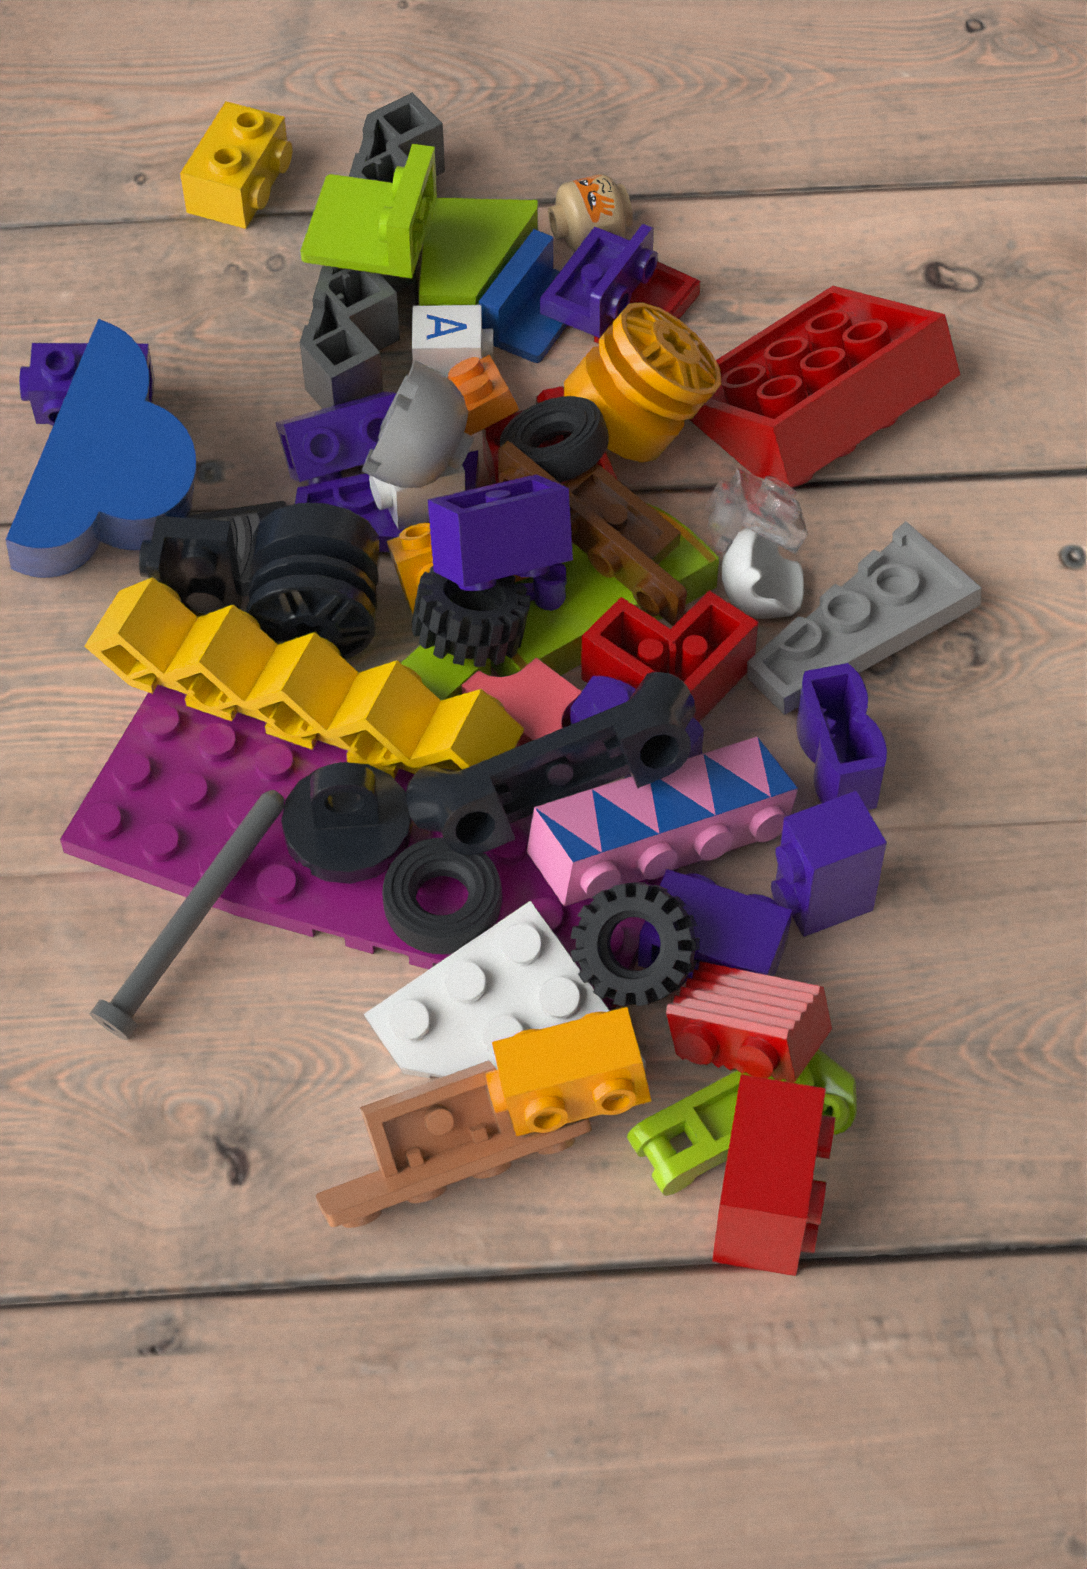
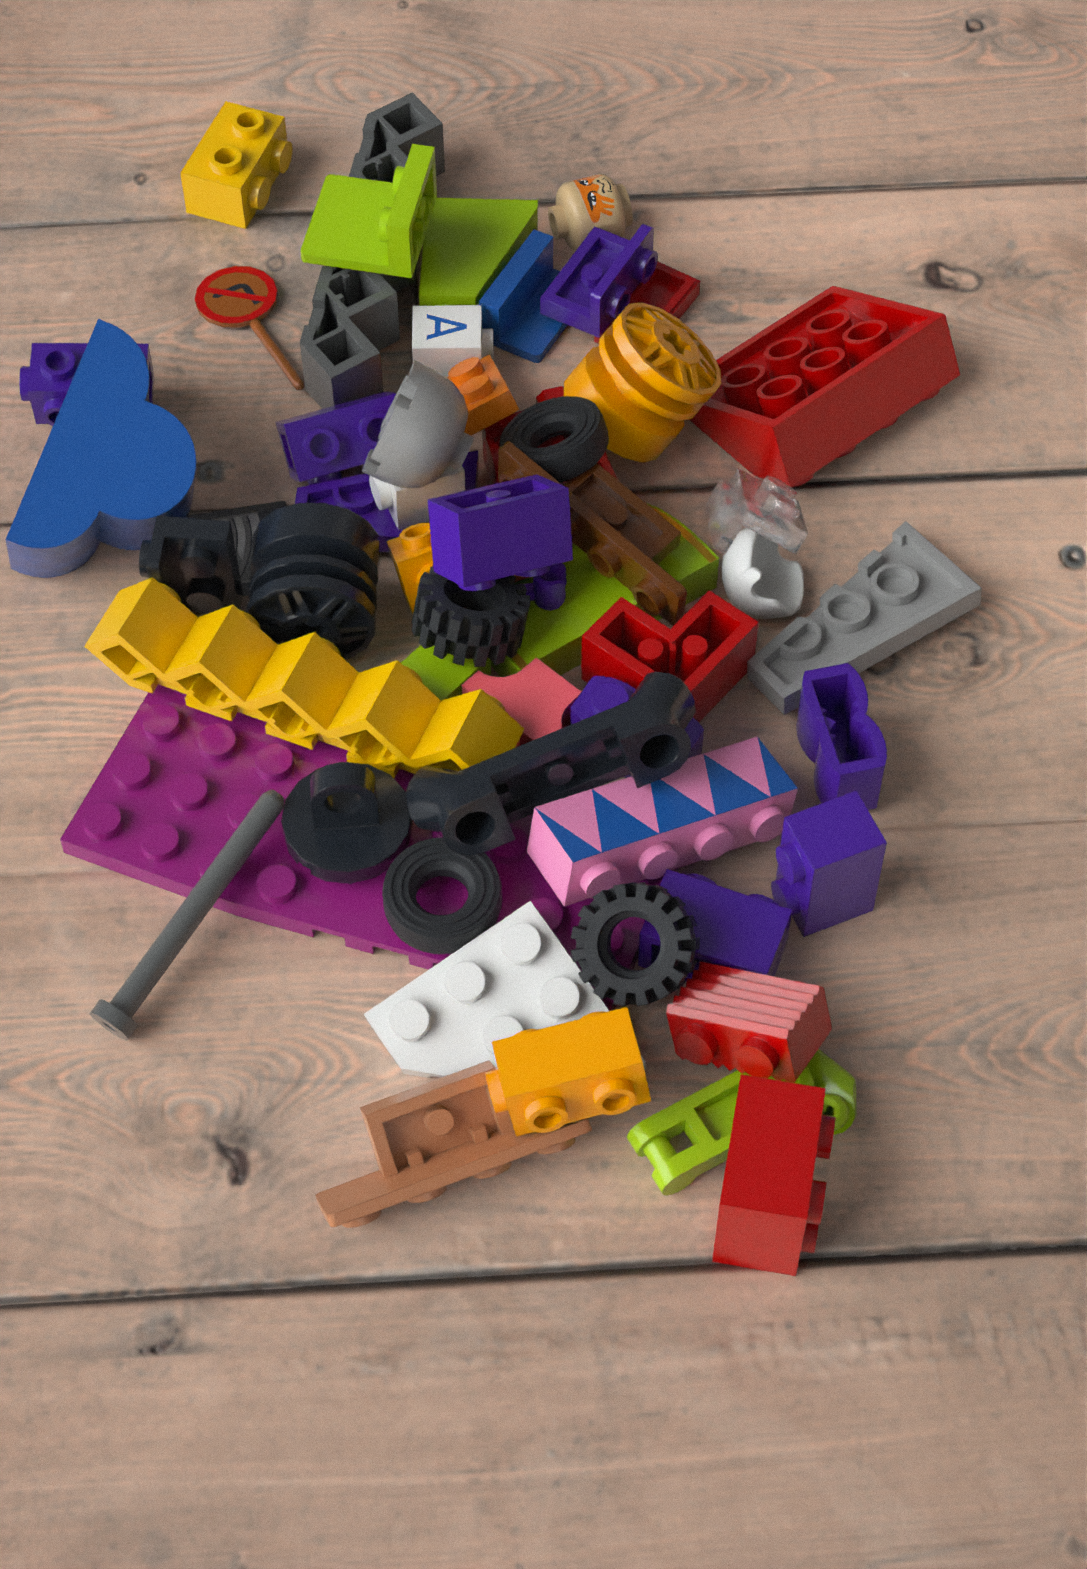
(243, 298): none -> piece

